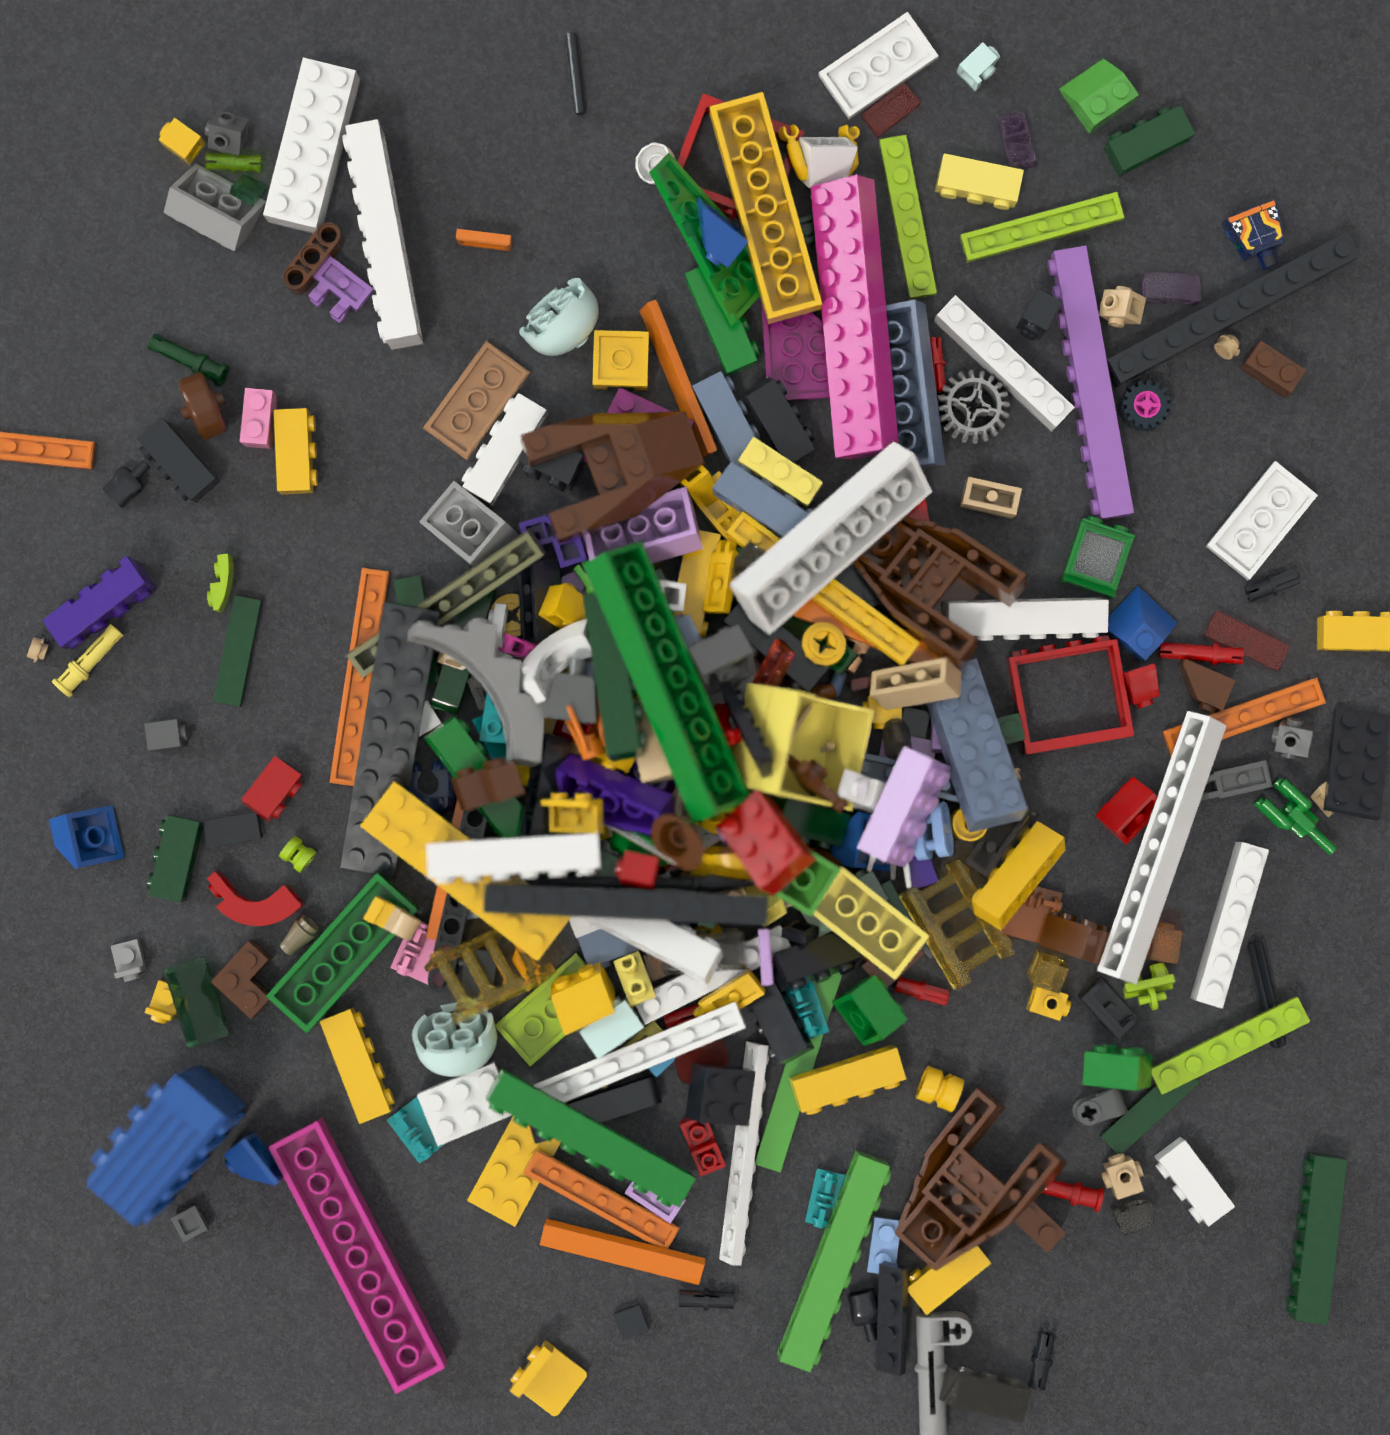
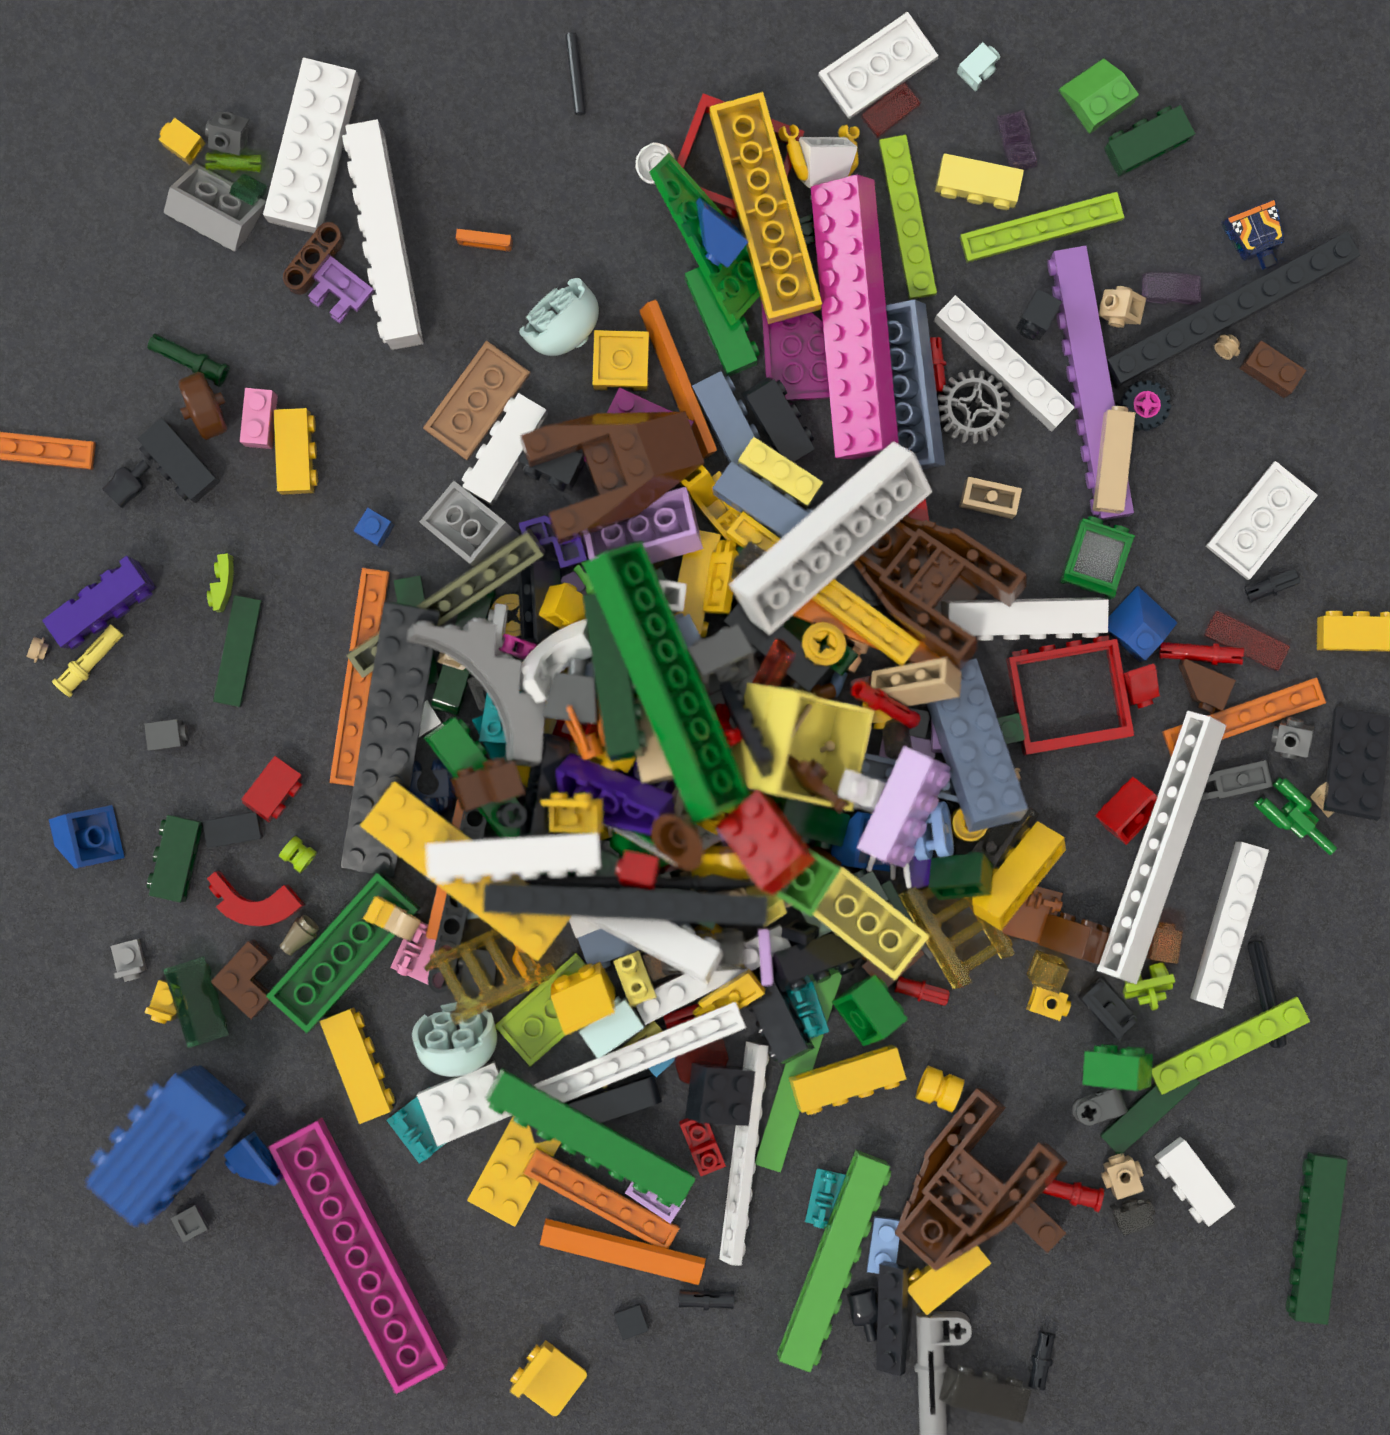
(374, 527): none -> blue brick
(504, 820): none -> black bush
(878, 700): none -> red pin
(961, 876): none -> dark green brick
(1114, 460): none -> tan brick

